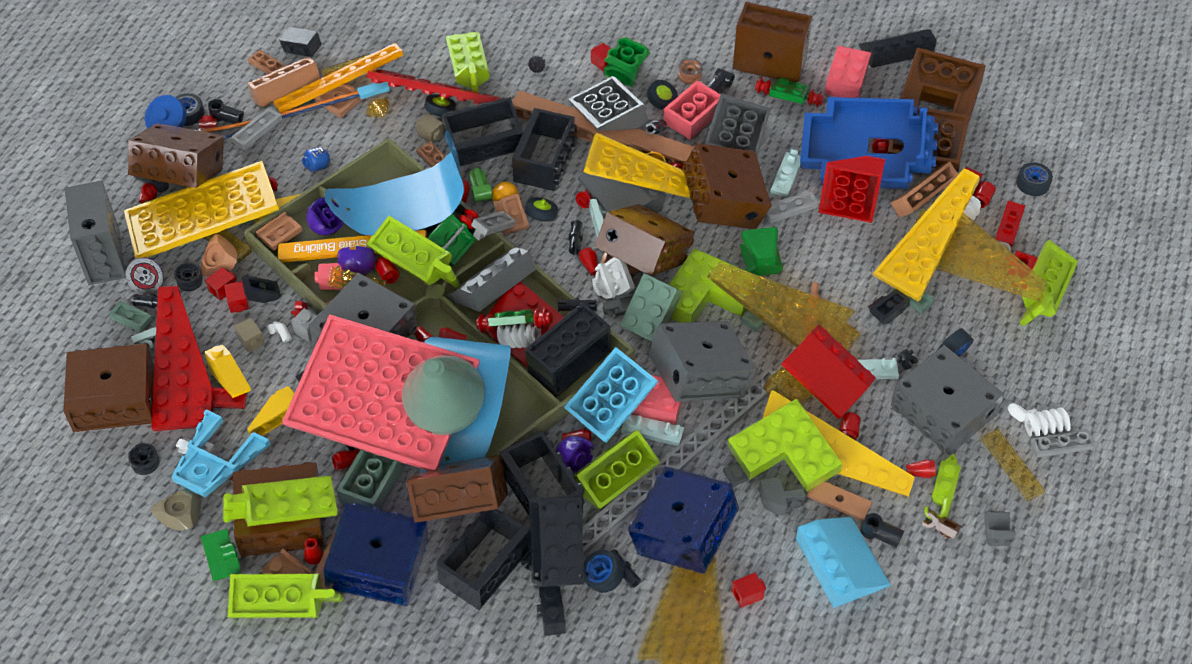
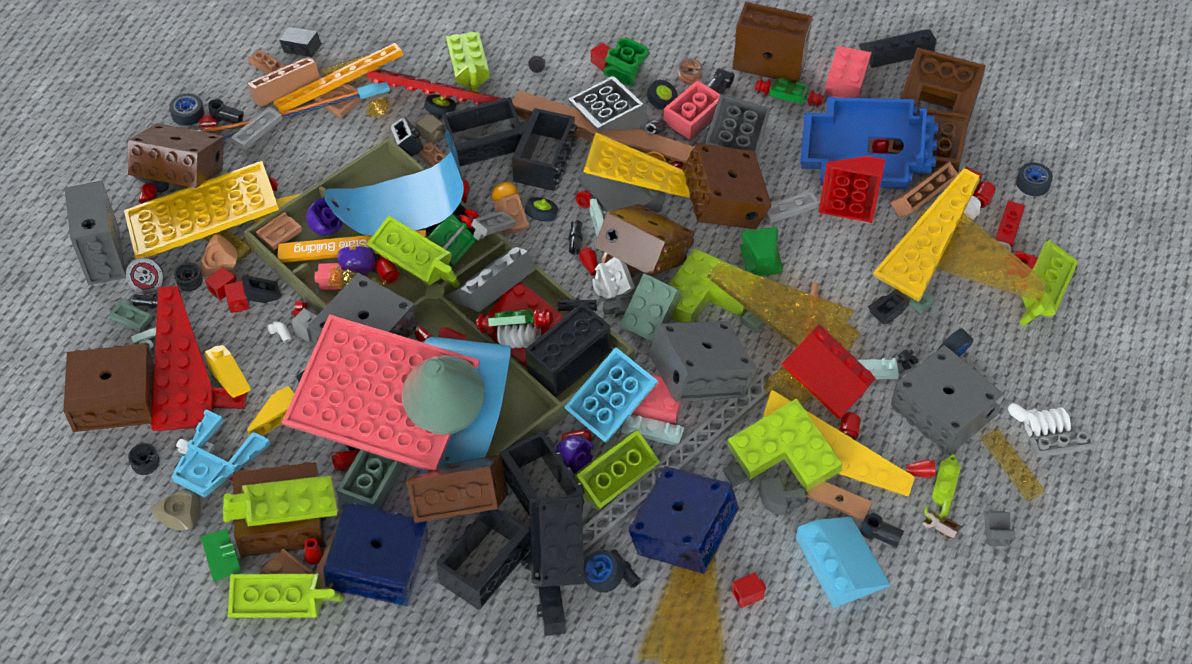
(166, 111): blue wheel -> none
(249, 335): dark tan brick -> none
(316, 159): blue head -> none
(407, 136): none -> black brick
(480, 188): bright green piece -> none
(786, 174): light aqua plate -> none

